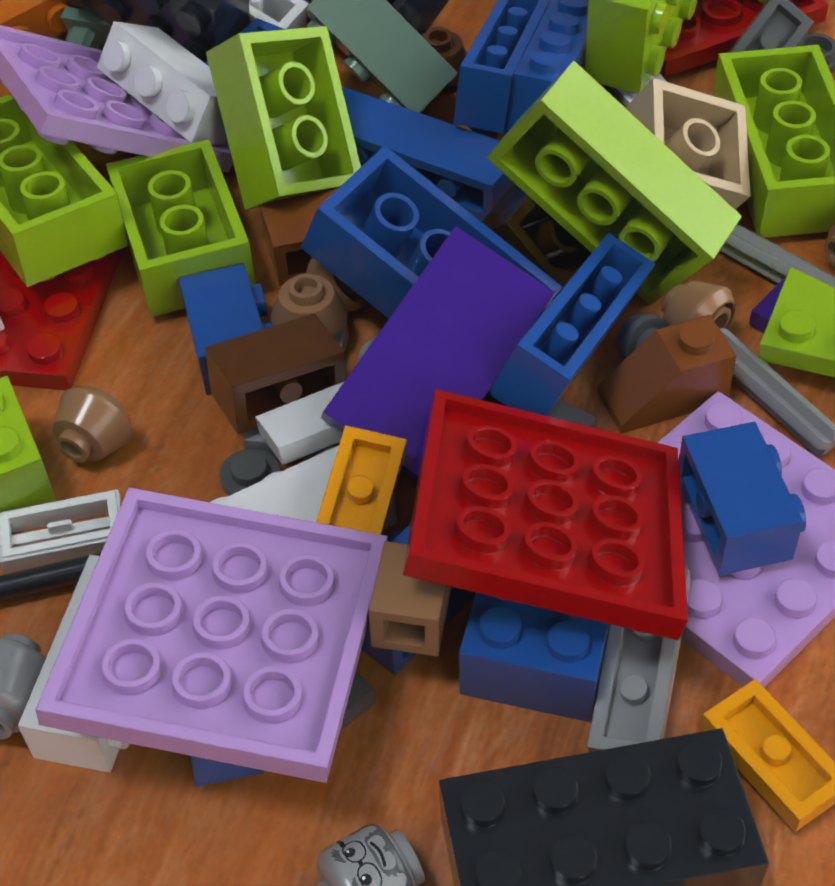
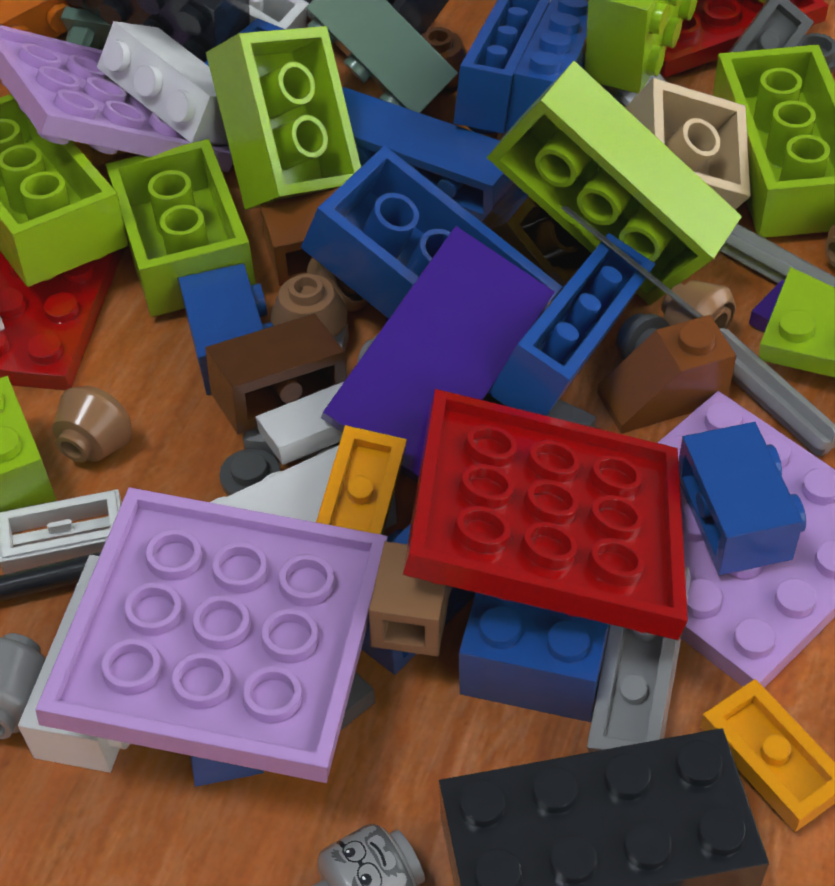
(632, 262): none -> dark grey piece

